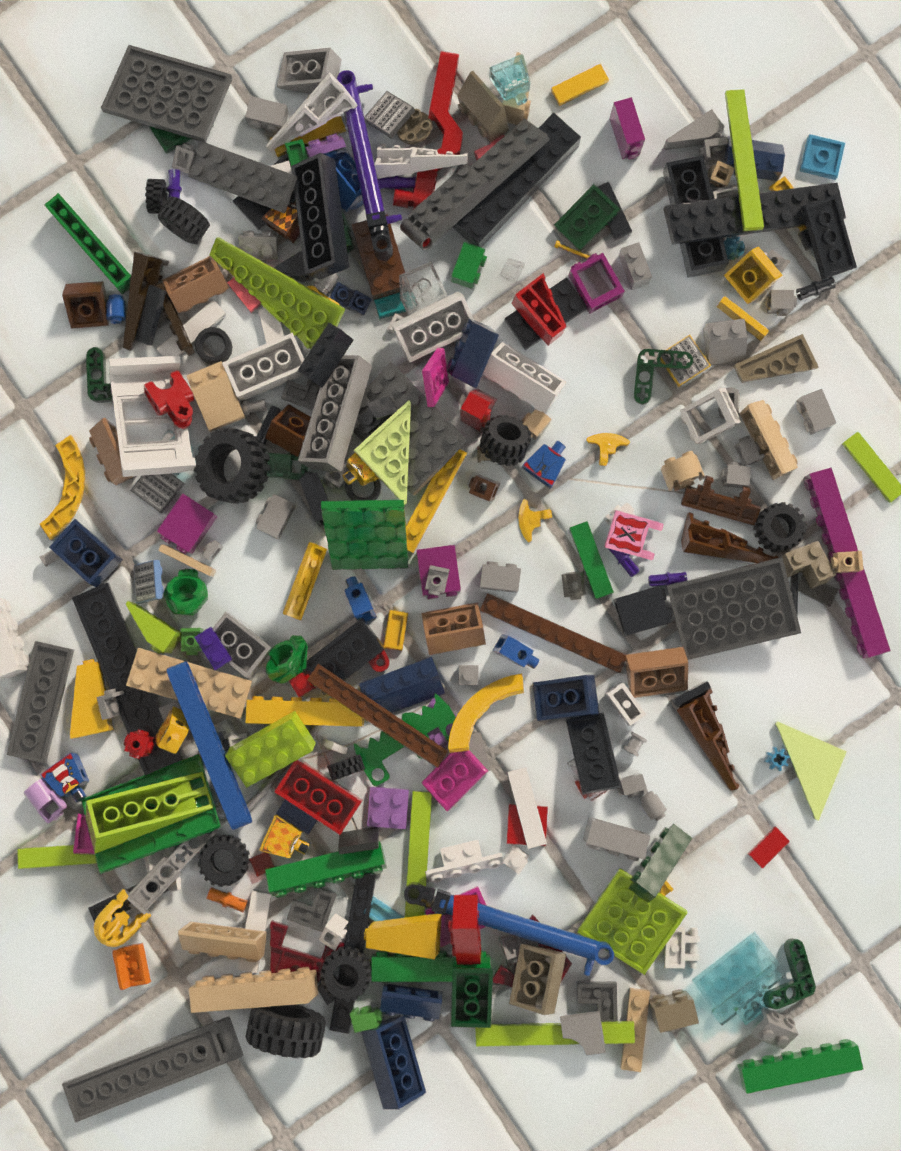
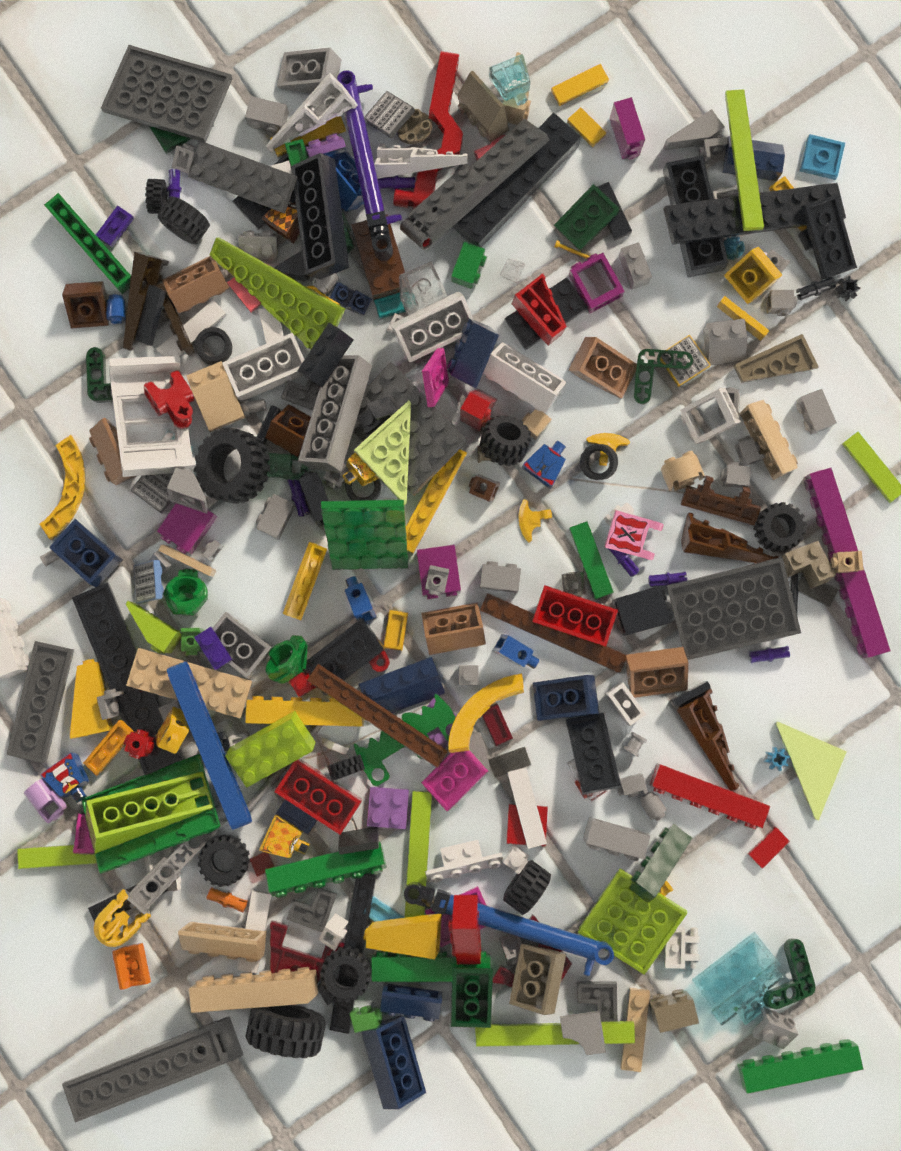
(108, 748): none -> light orange tile
(114, 226): none -> dark purple plate
(164, 563): none -> light grey plate
(186, 490): none -> light grey slope
(298, 497): none -> dark purple pin
(497, 725): none -> dark red tile
(509, 761): none -> clear smoke tile
(527, 887): none -> black tyre
(574, 615): none -> red slope
(584, 462): none -> black tyre
(586, 127): none -> yellow tile
(603, 366): none -> medium nougat slope
(710, 796): none -> red brick
(720, 174): tan brick -> none
(769, 654): none -> dark purple pin
(851, 284): none -> black gear

